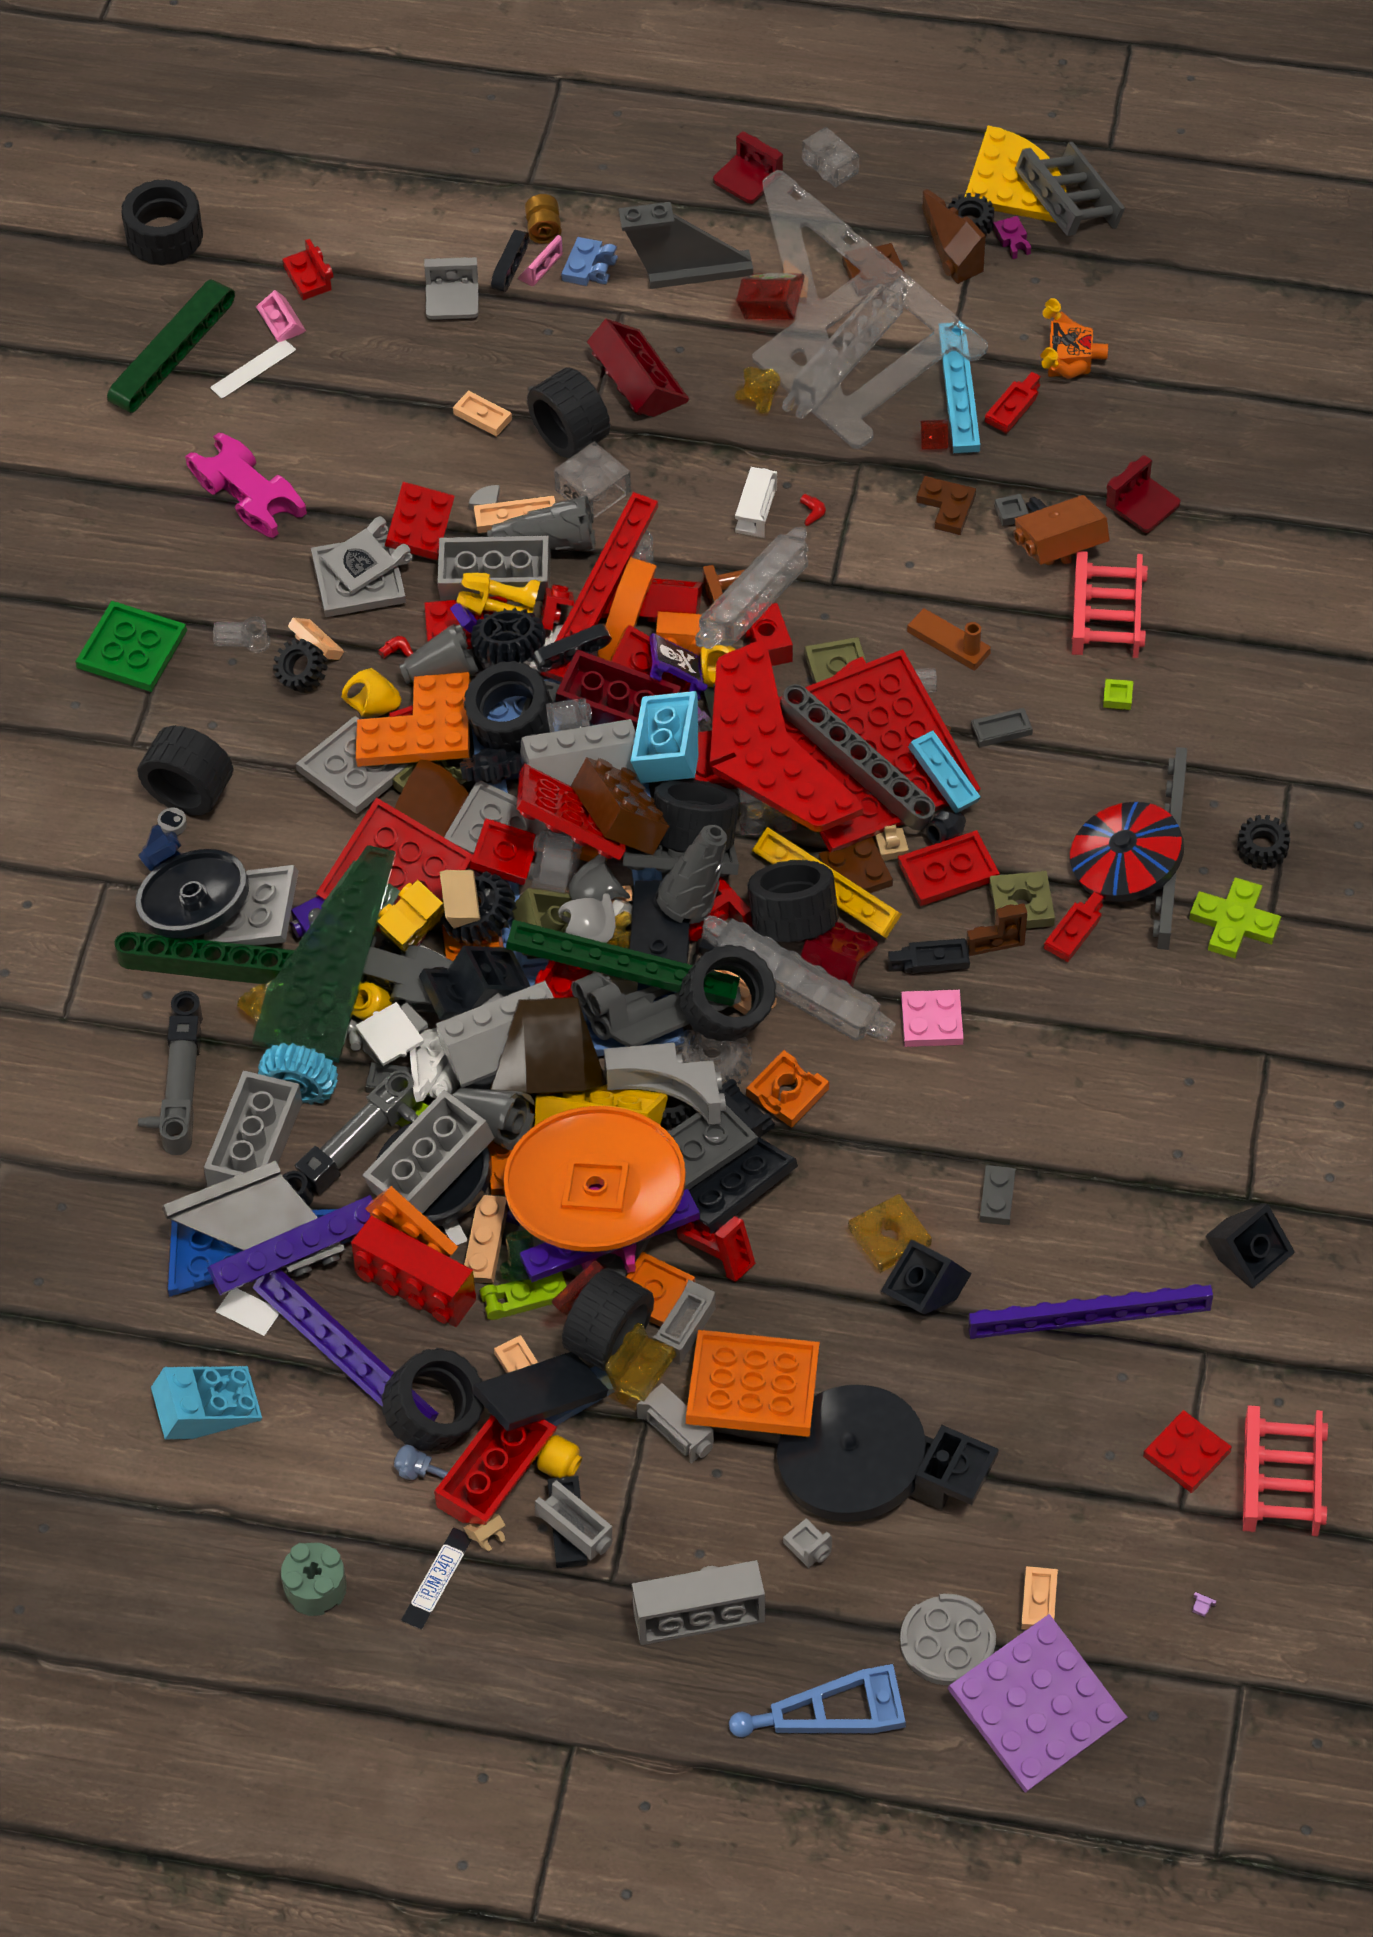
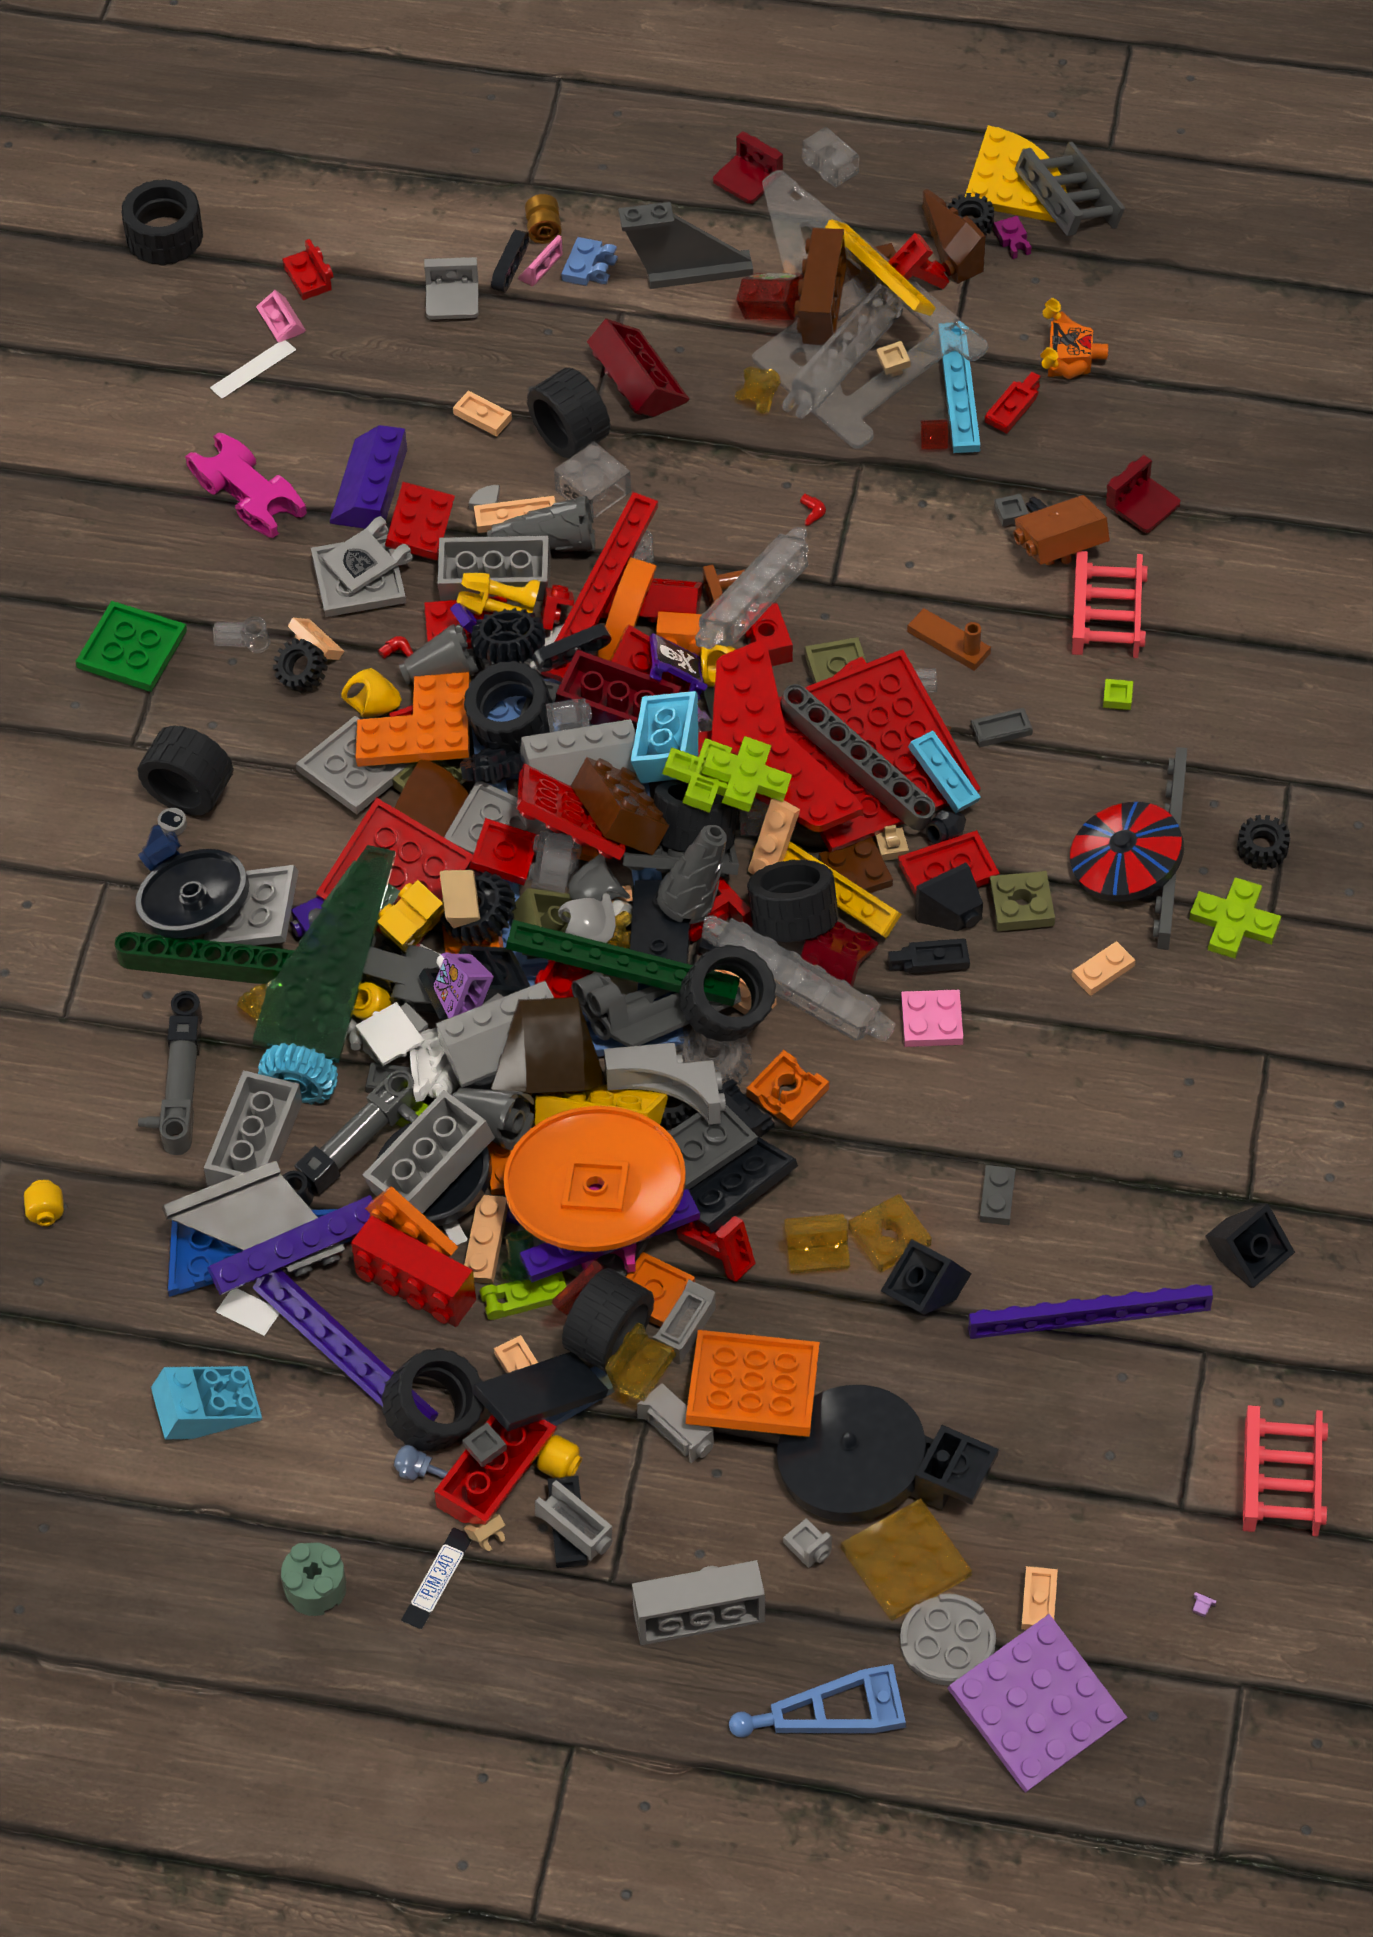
(43, 1202): none -> yellow head
(171, 346): dark green beam -> none
(370, 477): none -> dark purple slope
(461, 983): none -> medium lavender torso
(484, 1444): none -> dark grey plate
(689, 769): none -> lime plate
(746, 774): none -> lime plate
(756, 502): white window -> none
(774, 835): none -> light nougat plate
(817, 1243): none -> clear yellow bracket
(822, 285): none -> reddish brown brick
(883, 269): none -> yellow tile
(893, 358): none -> tan tile
(906, 1559): none -> clear yellow plate
(913, 261): none -> red bracket
(949, 900): none -> black slope
(951, 498): reddish brown plate -> none
(1006, 933): reddish brown plate -> none
(1075, 927): red hinge -> none
(1103, 968): none -> light nougat plate
(1187, 1451): red plate -> none

